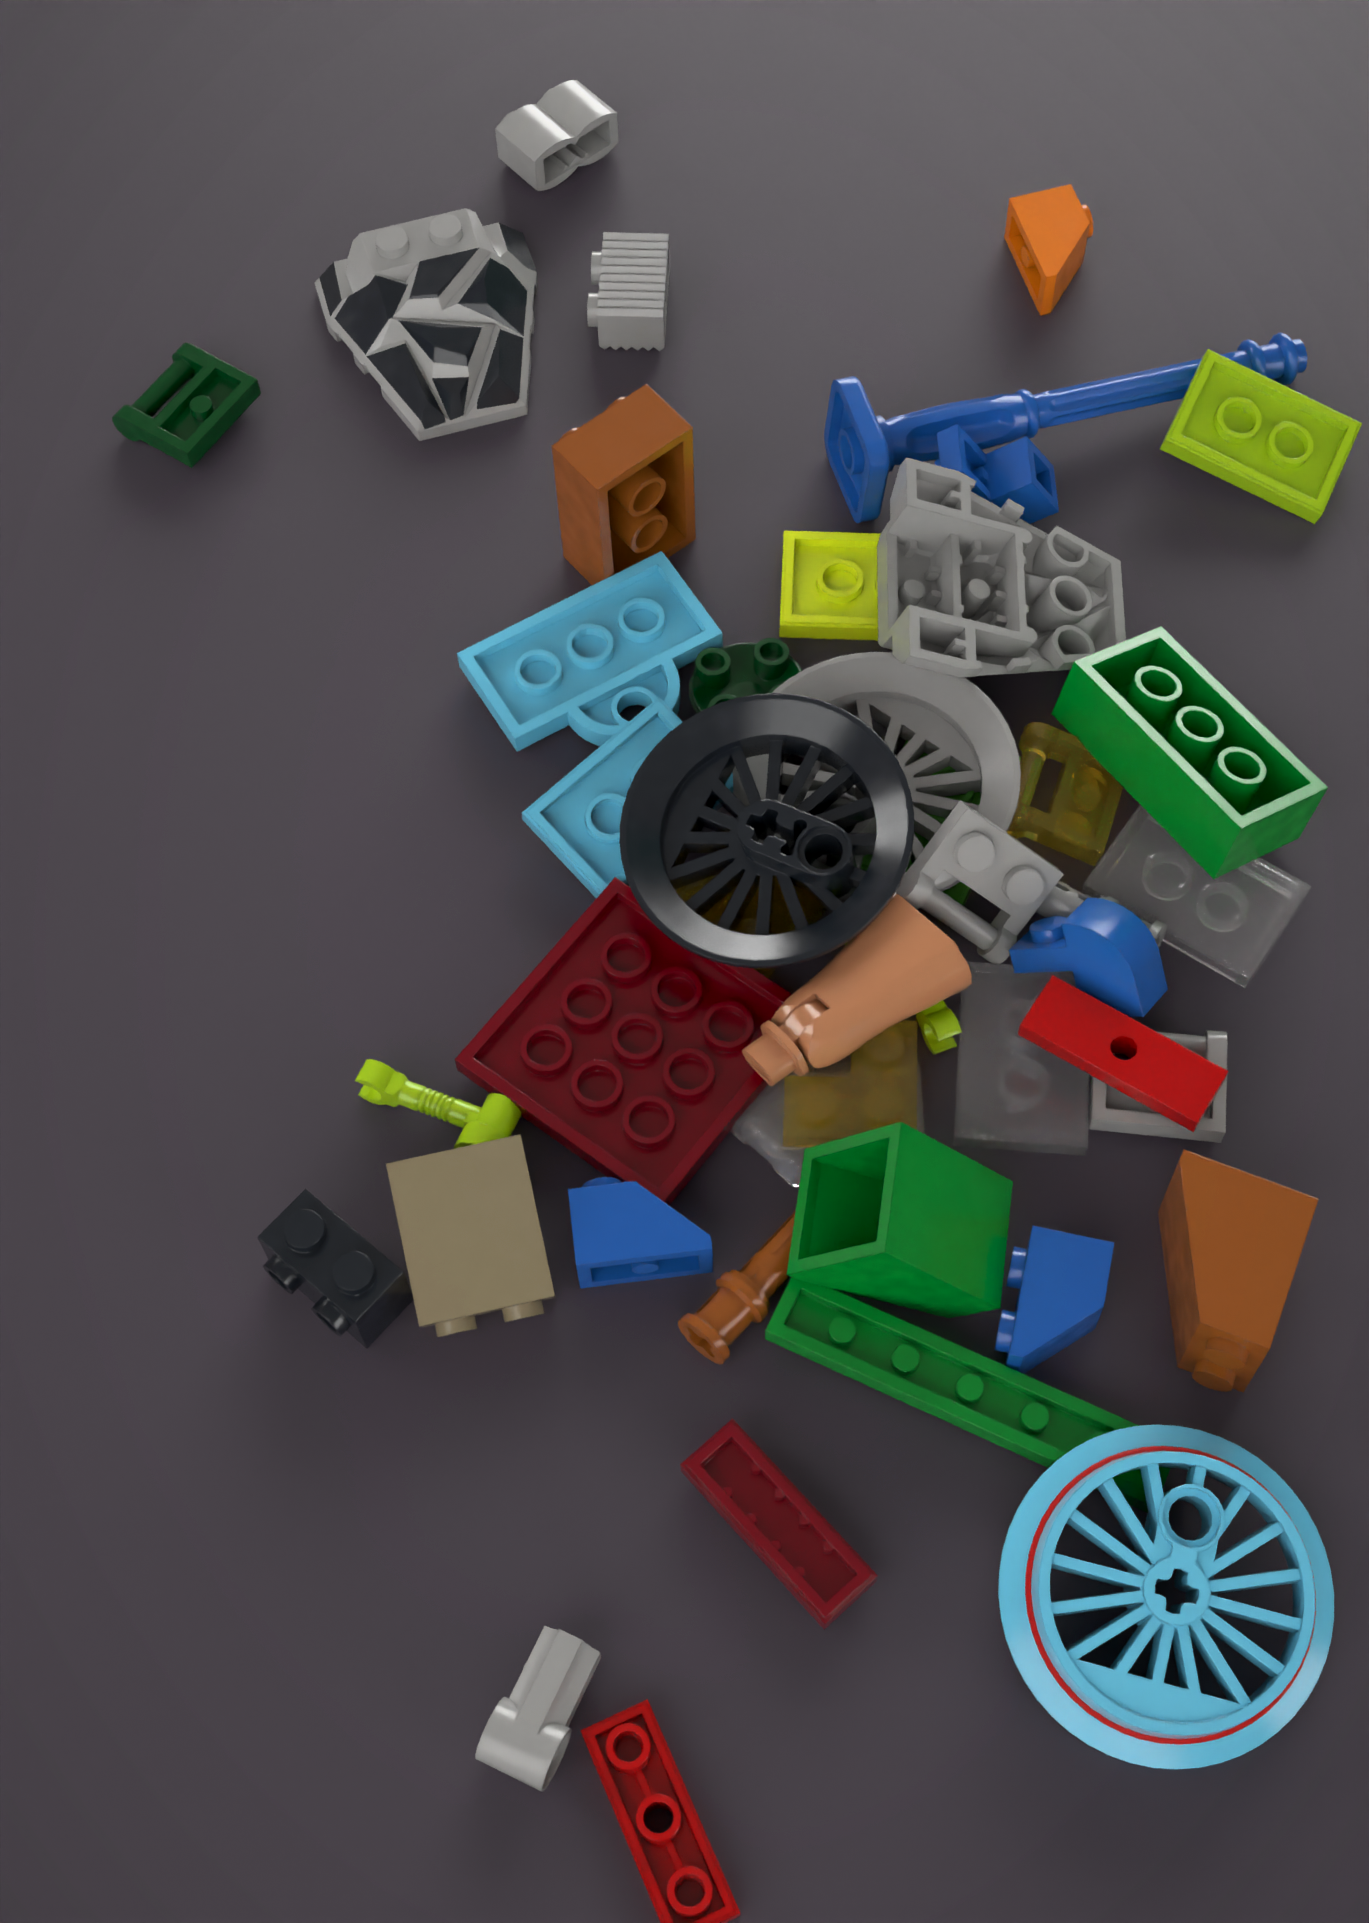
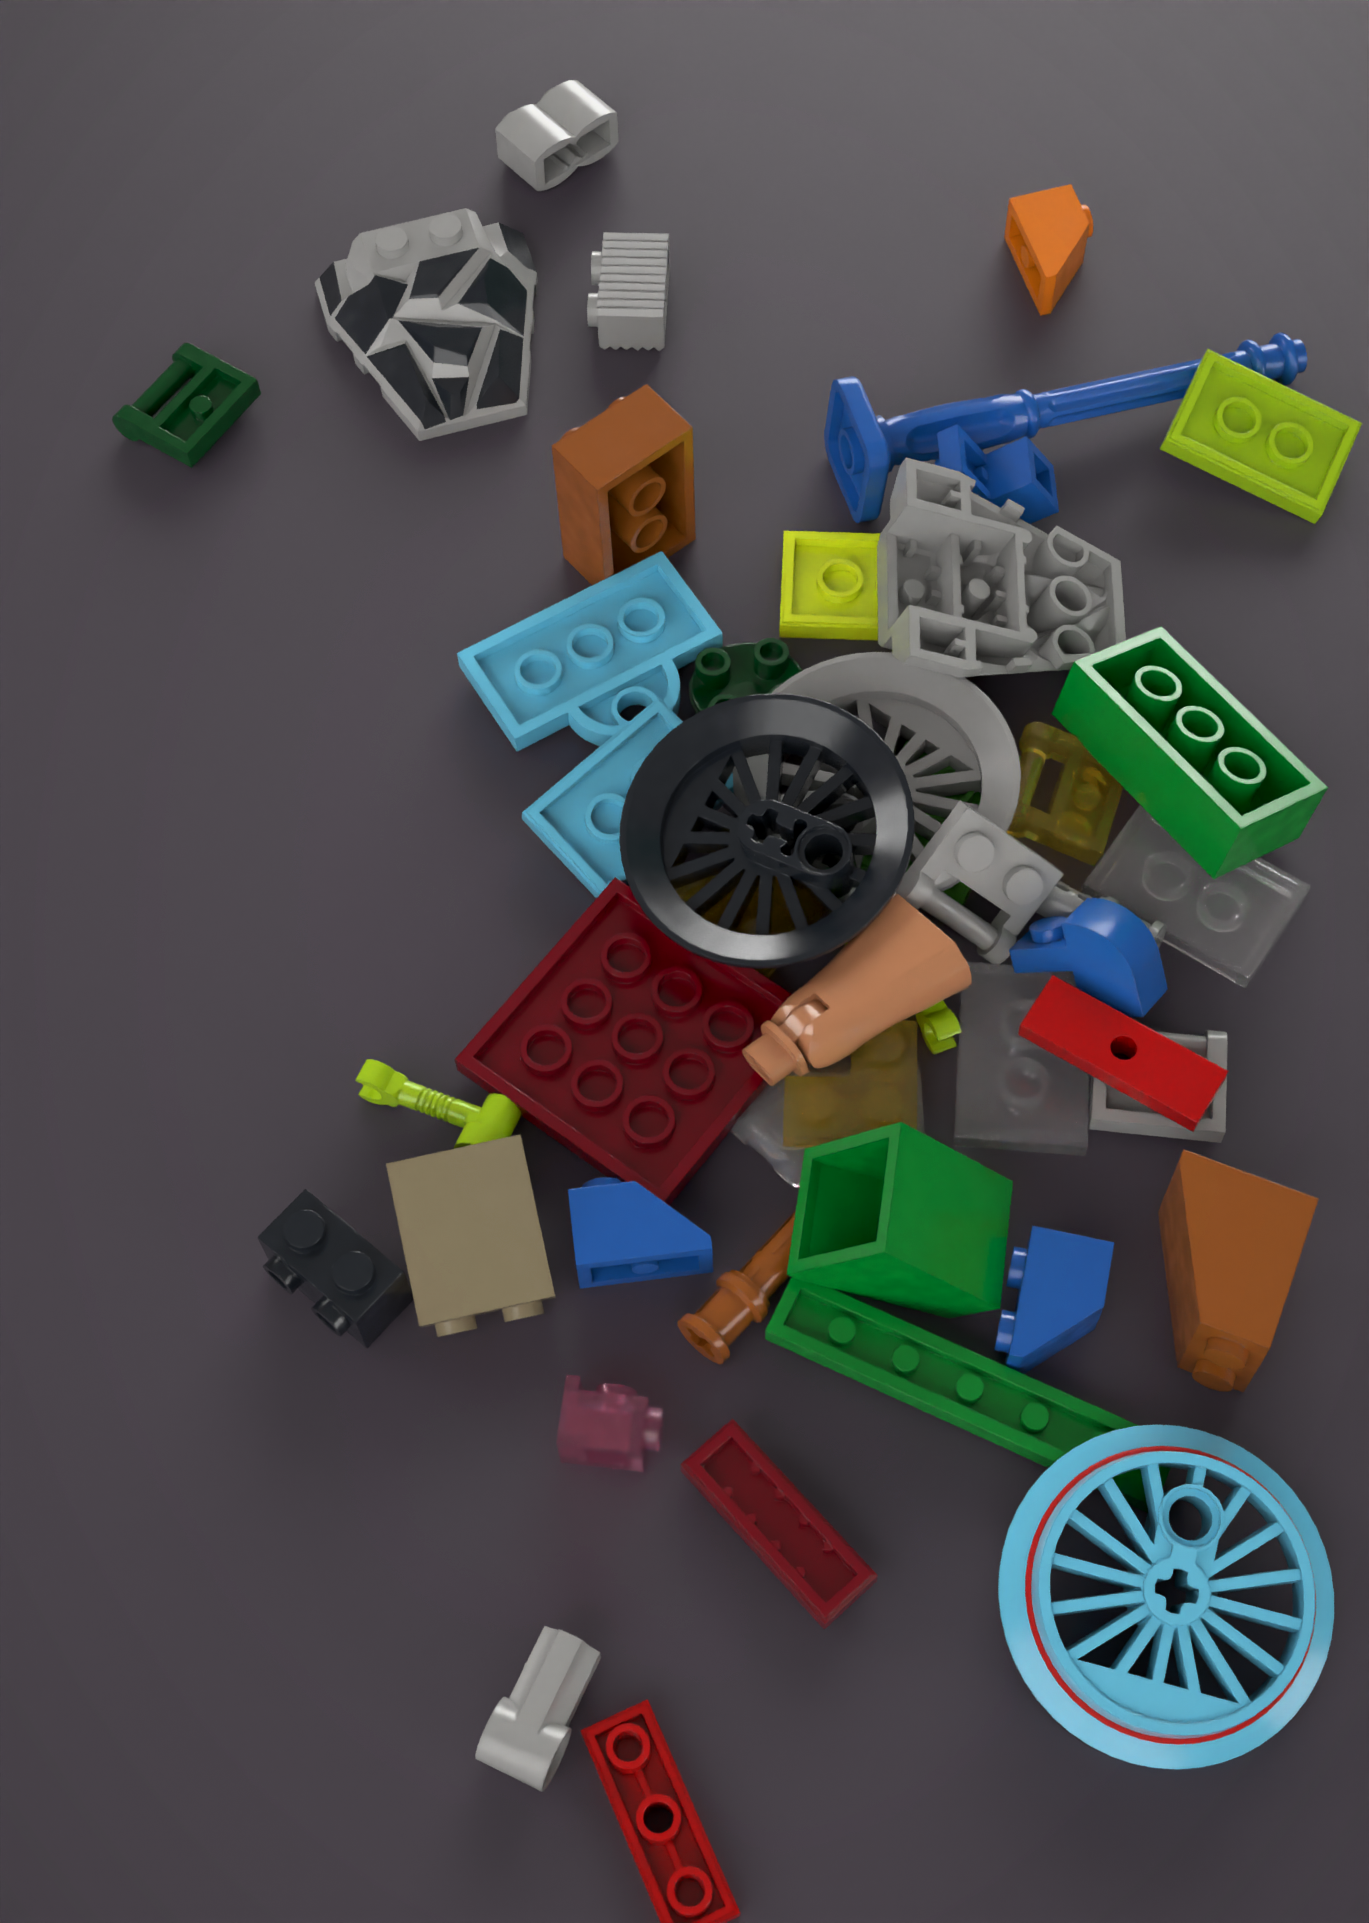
(607, 1426): none -> clear pink brick

